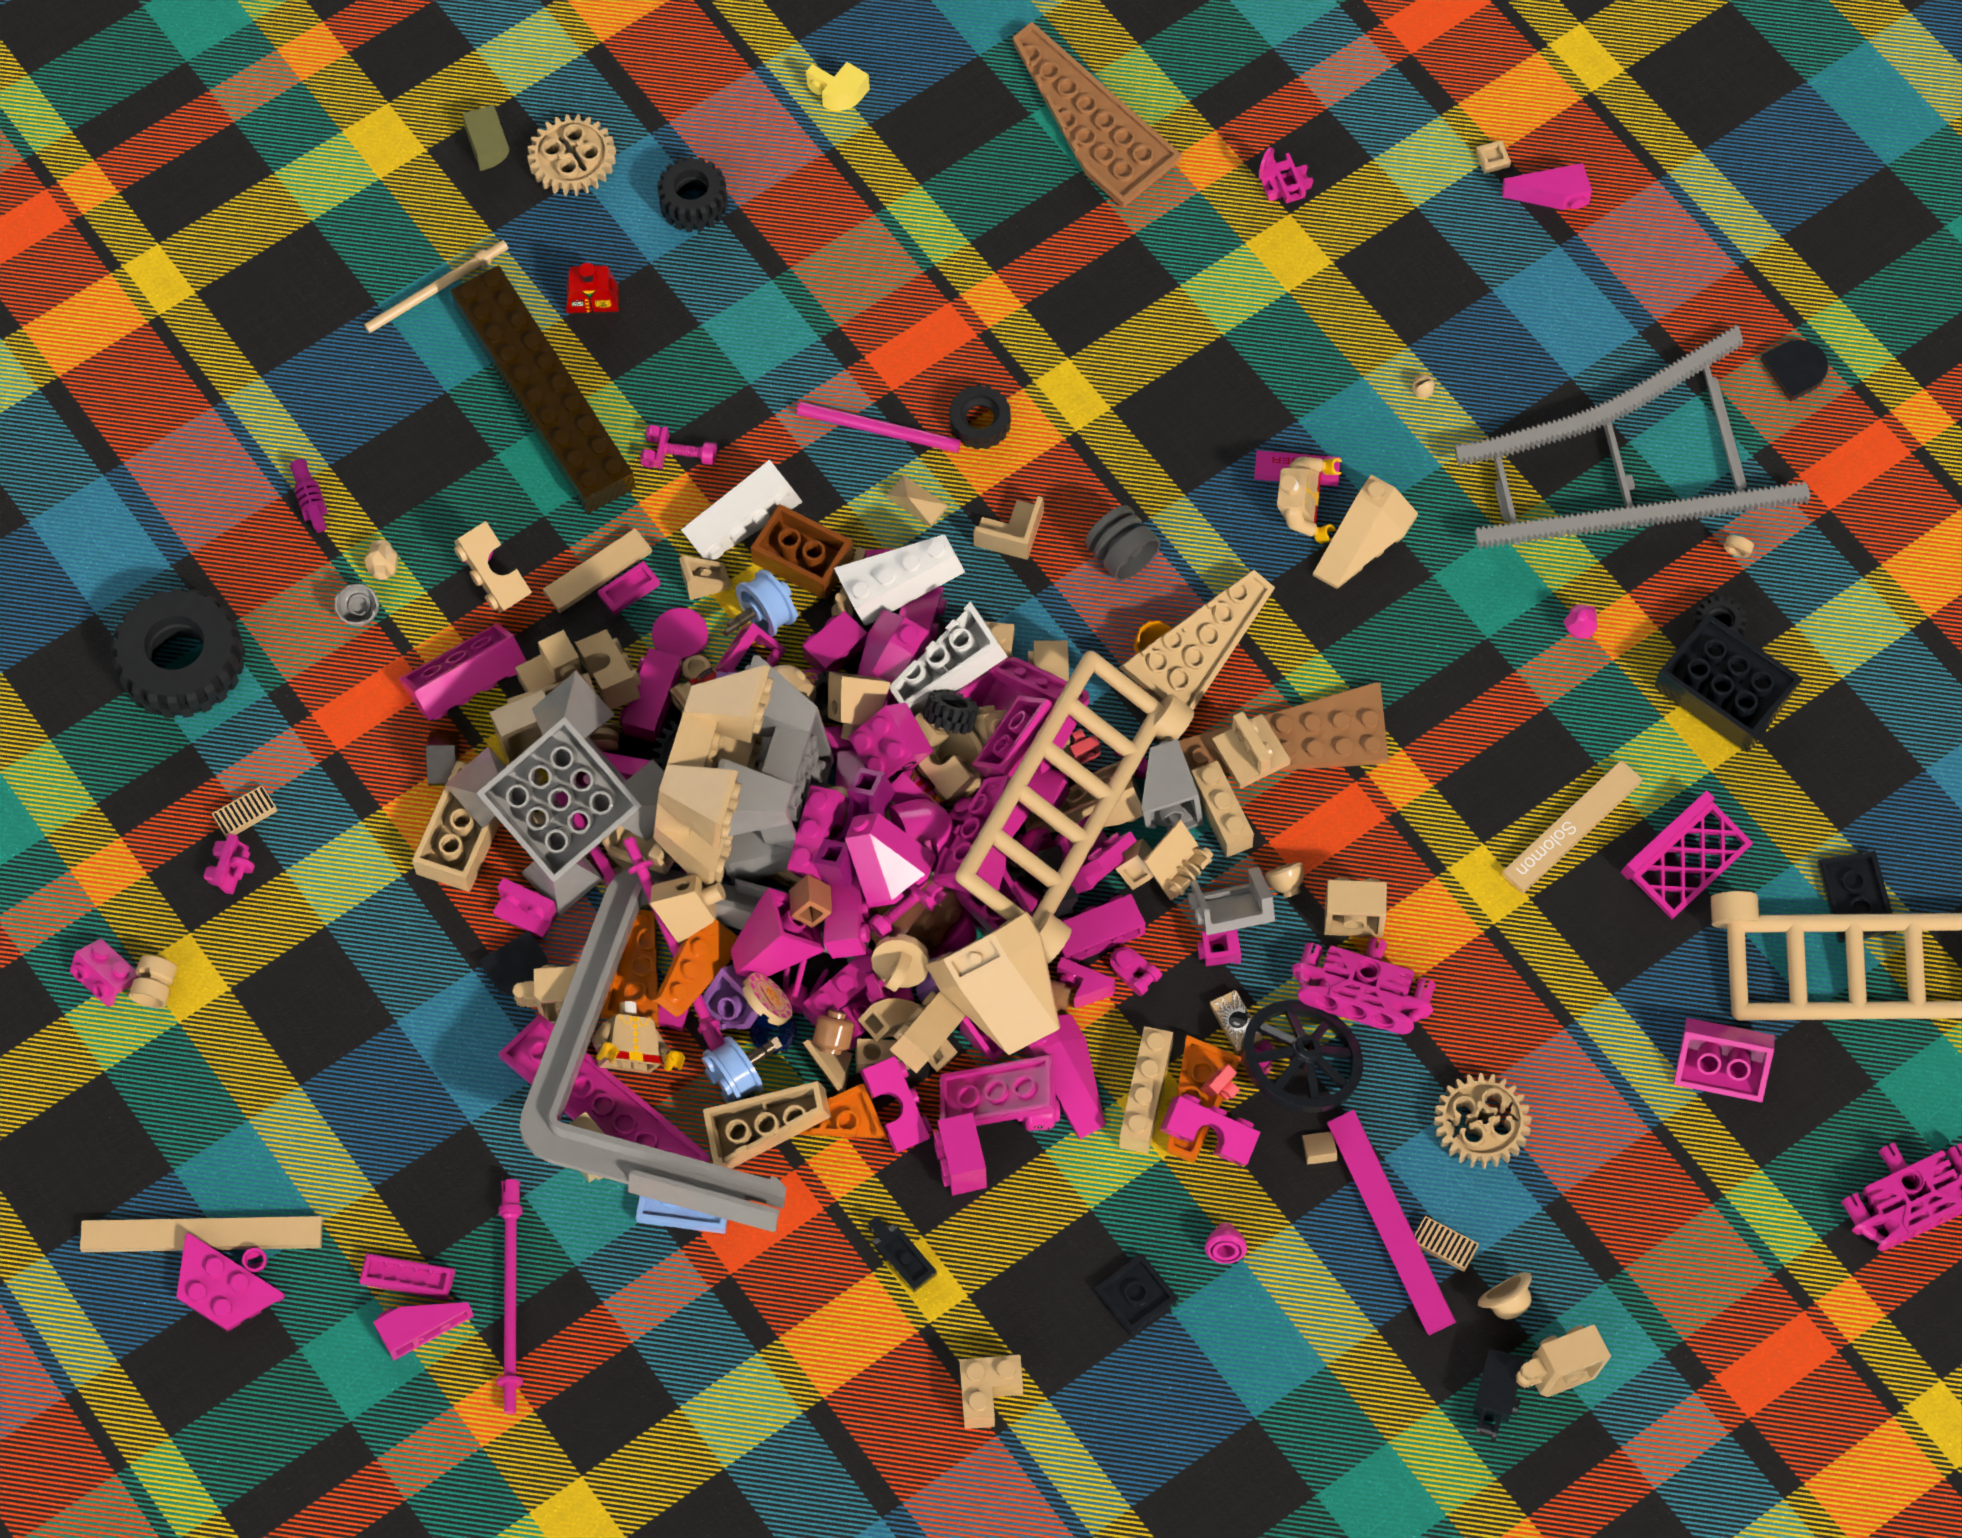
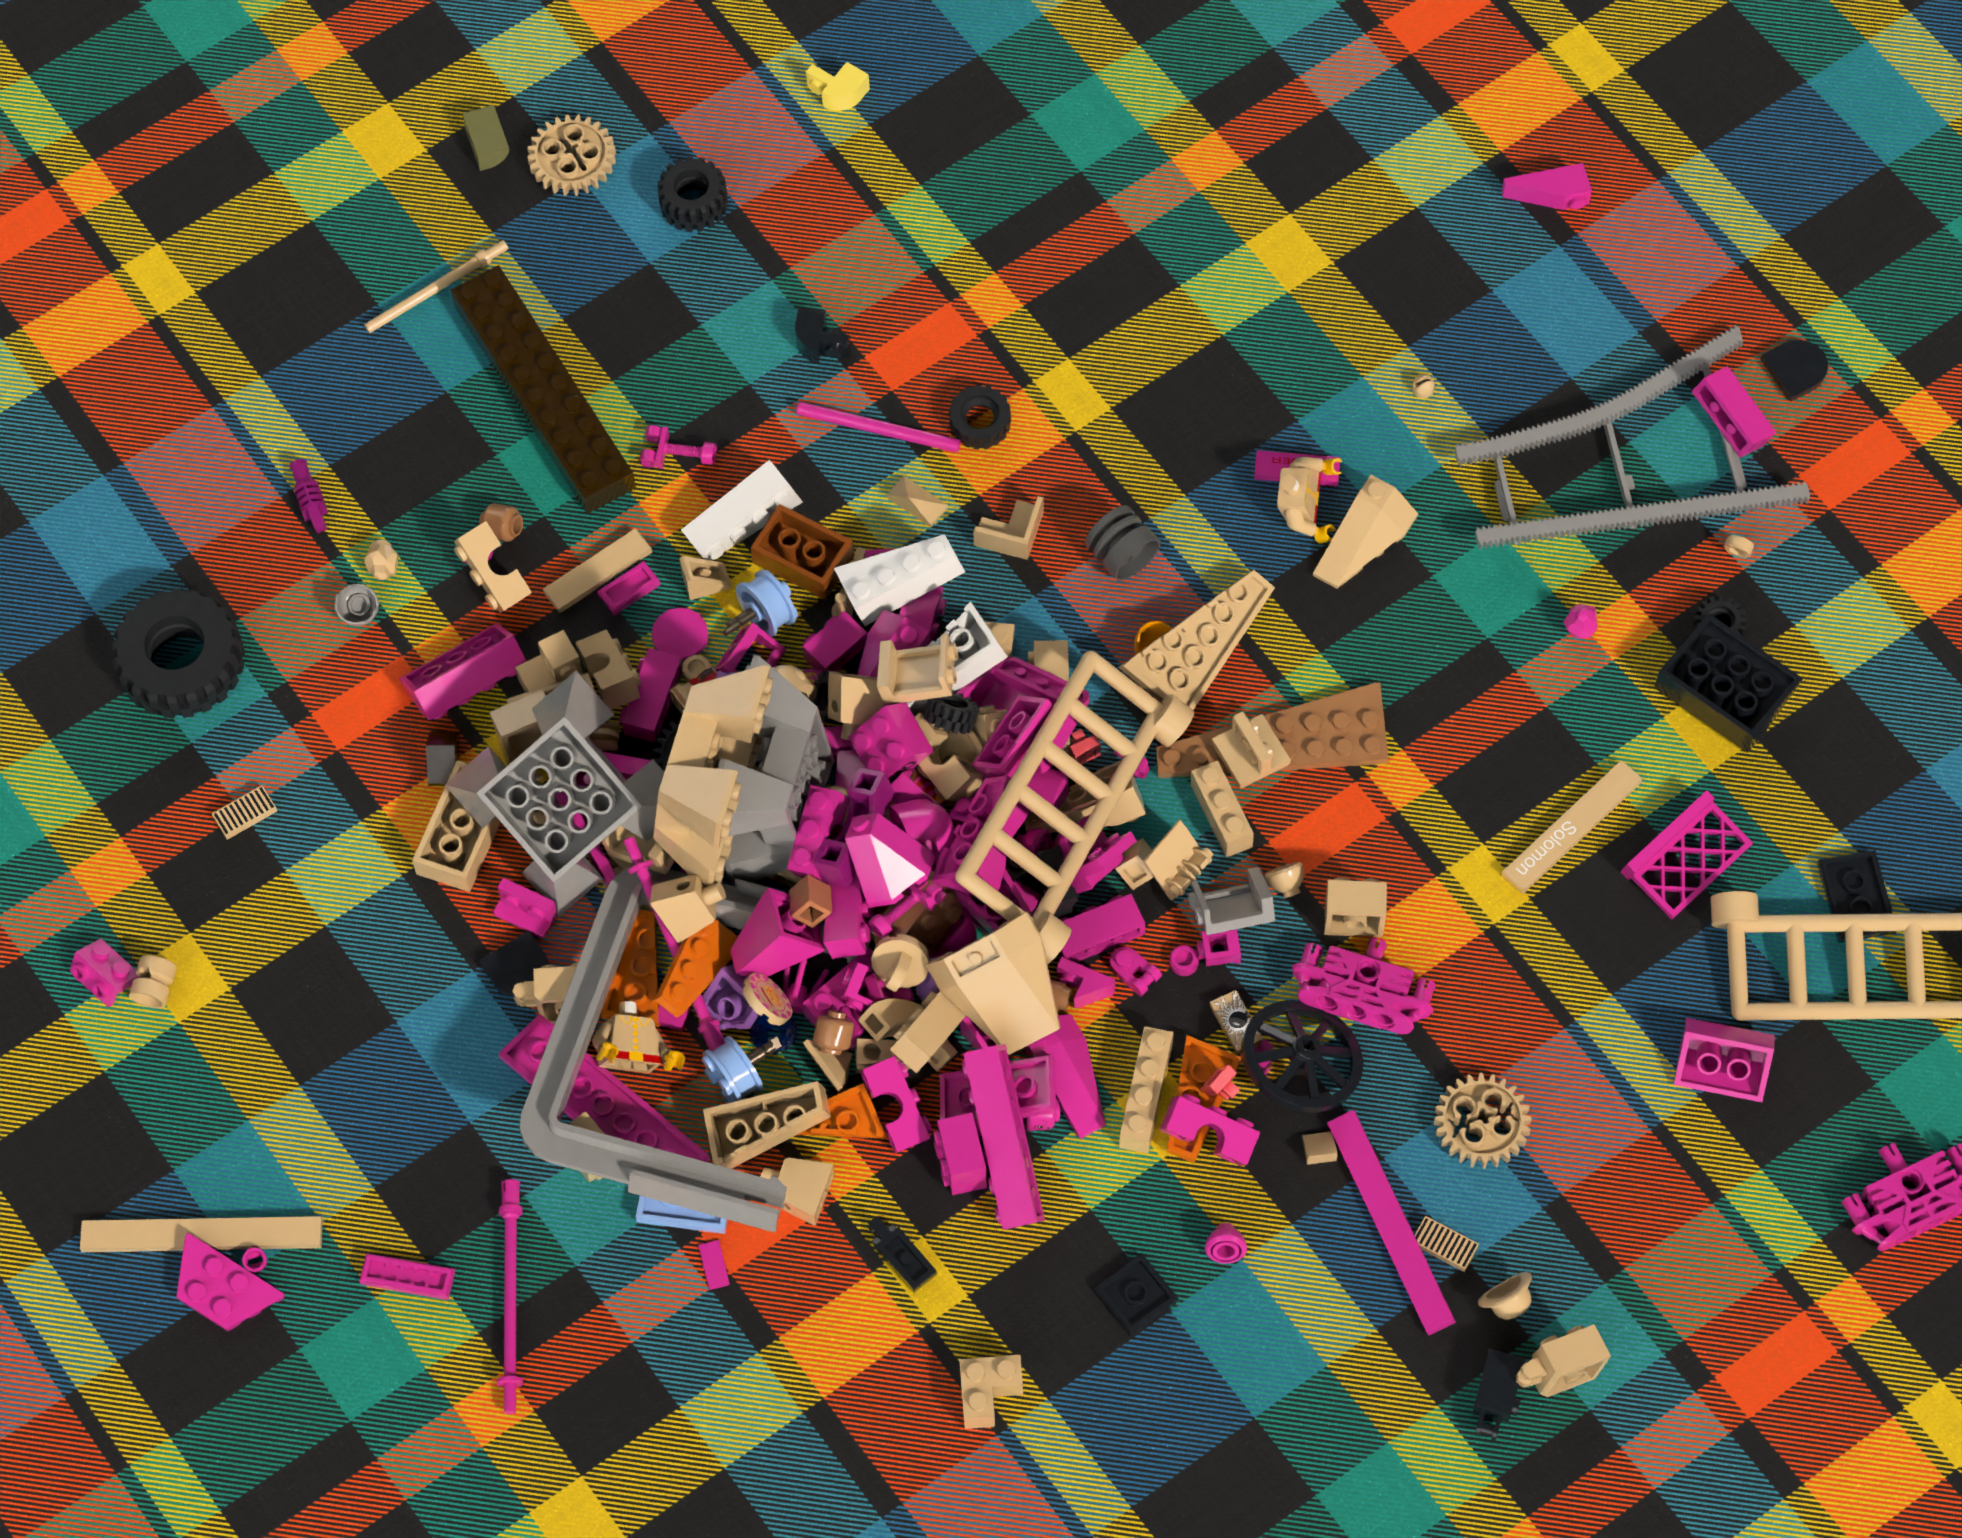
(232, 864): dark pink hips -> none
(413, 1326): dark pink slope -> none
(503, 521): none -> medium nougat head
(591, 290): red torso -> none
(714, 1265): none -> dark pink window
(806, 1186): none -> tan torso
(814, 340): none -> black brick
(853, 980): none -> dark pink bracket
(916, 671): none -> tan panel
(1003, 1137): none -> dark pink brick
(1104, 134): medium nougat wing -> none
(1170, 789): light grey slope -> none
(1184, 960): none -> dark pink tile
(1283, 184): dark pink piece -> none
(1493, 156): tan tile -> none
(1733, 411): none -> dark pink brick

